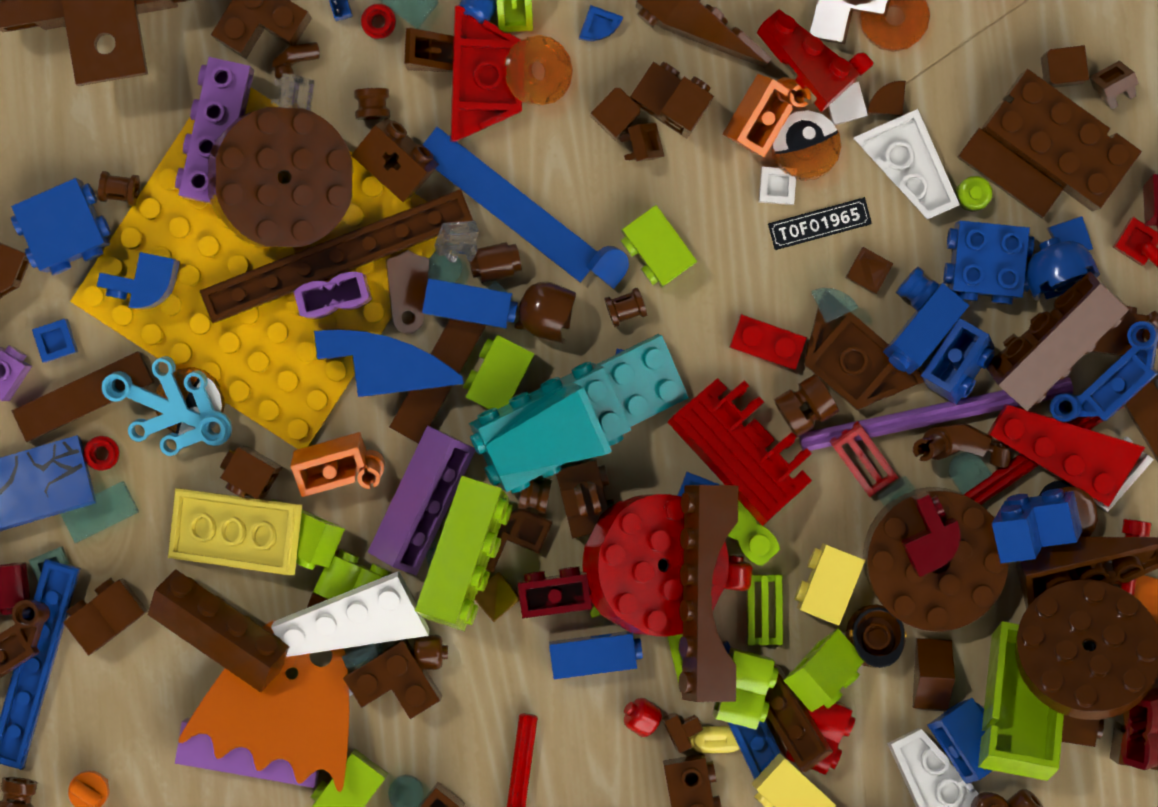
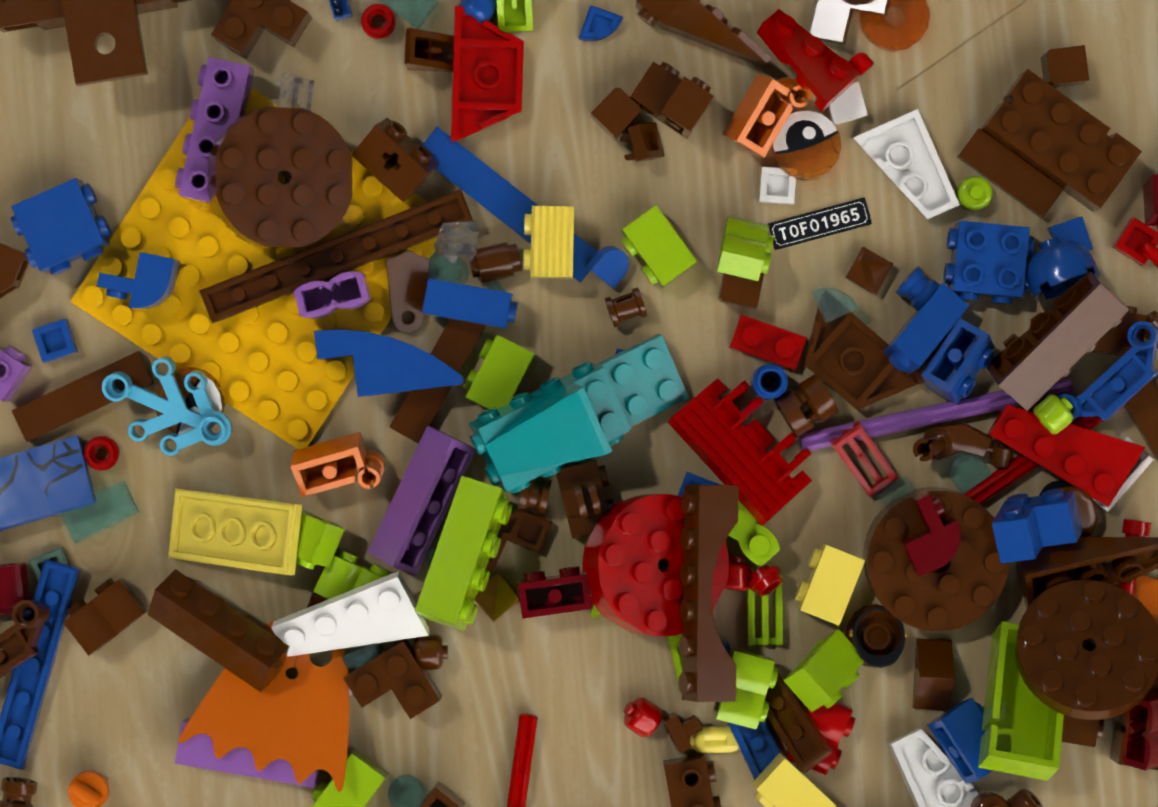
(118, 188): reddish brown bush -> none
(249, 472): reddish brown brick -> none
(292, 55): reddish brown arm -> none
(372, 103): reddish brown wheel -> none
(546, 311): reddish brown helmet -> none
(551, 242): none -> light yellow brick
(555, 63): clear orange tile -> none
(594, 654): blue brick -> none
(740, 291): none -> reddish brown piece
(745, 249): none -> lime brick
(765, 580): none -> red plate
(780, 381): none -> blue brick
(888, 100): reddish brown tile -> none
(1054, 413): none -> lime piece
(1114, 81): reddish brown tile -> none

